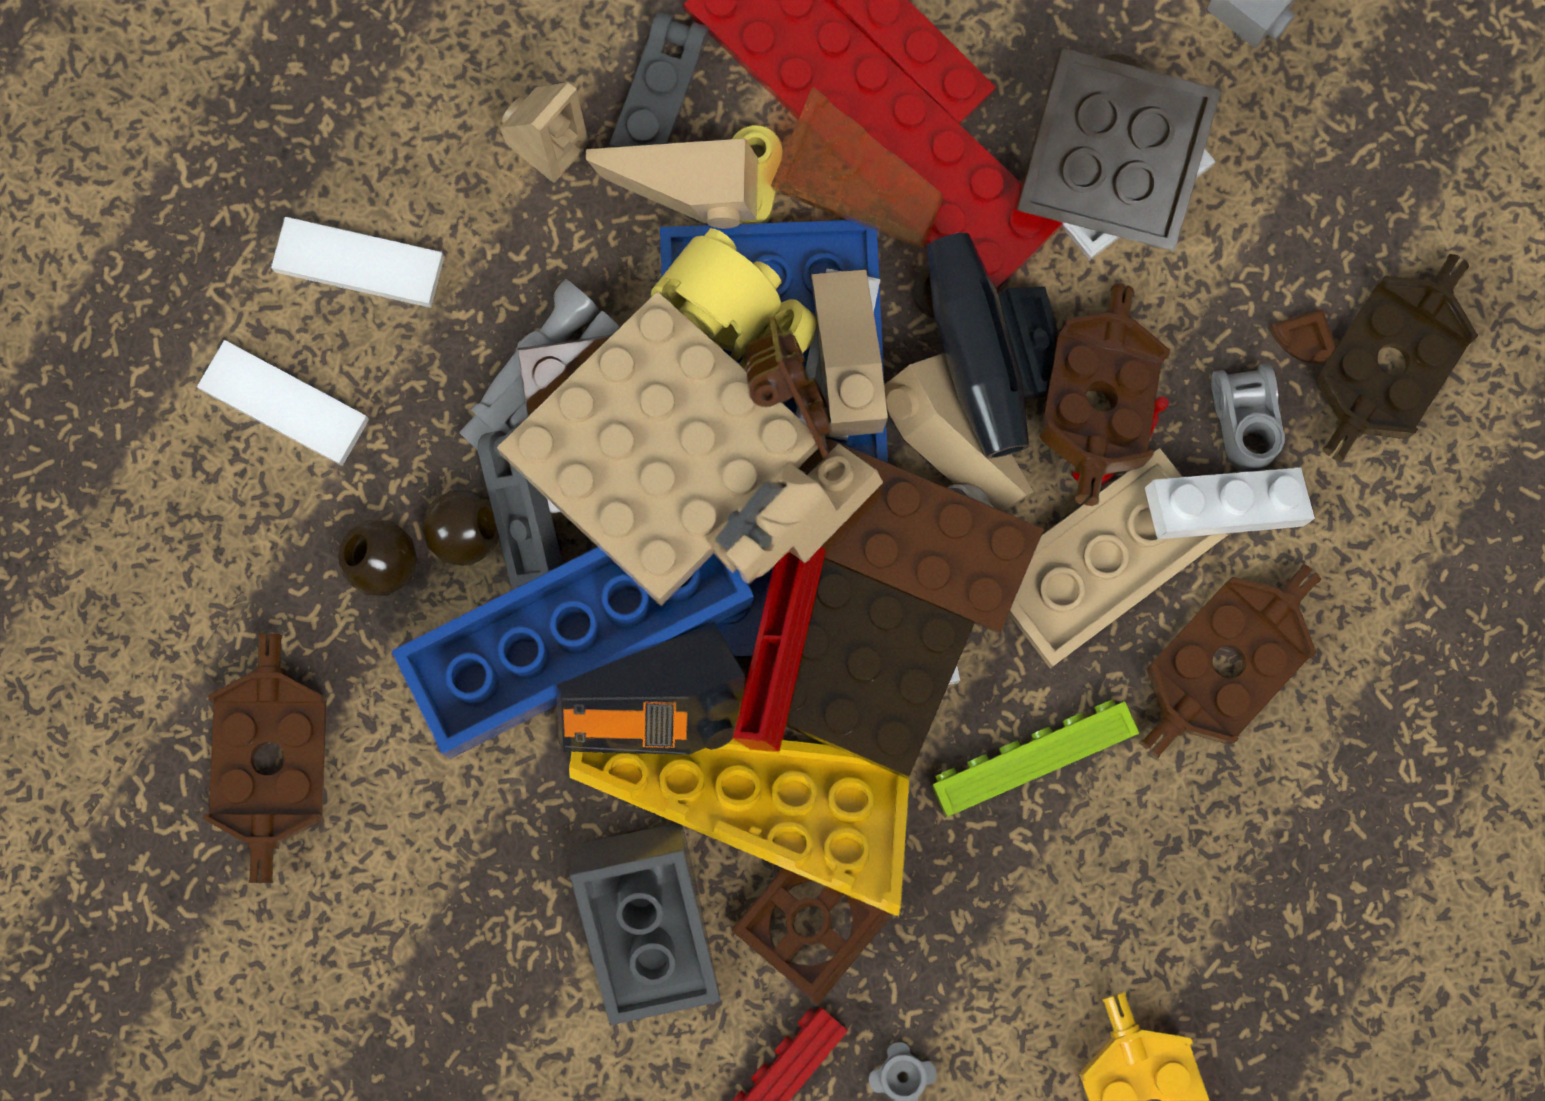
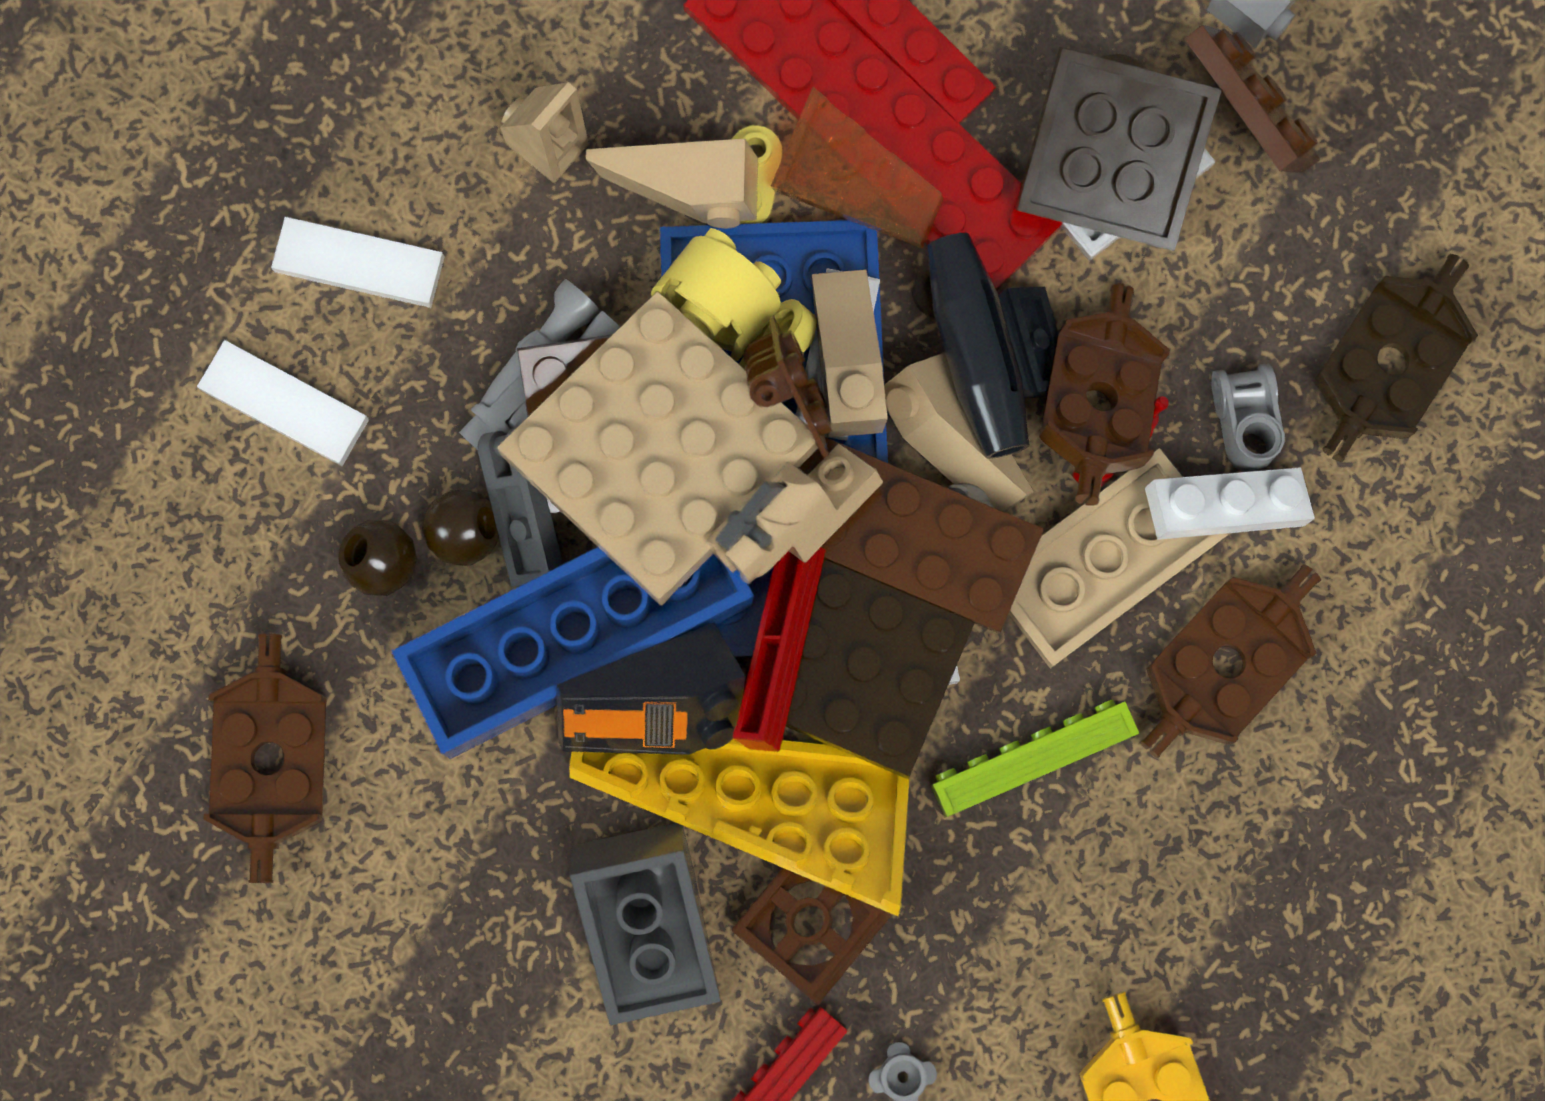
(660, 83): dark grey plate -> none
(1255, 98): none -> reddish brown plate
(1305, 337): reddish brown tile -> none

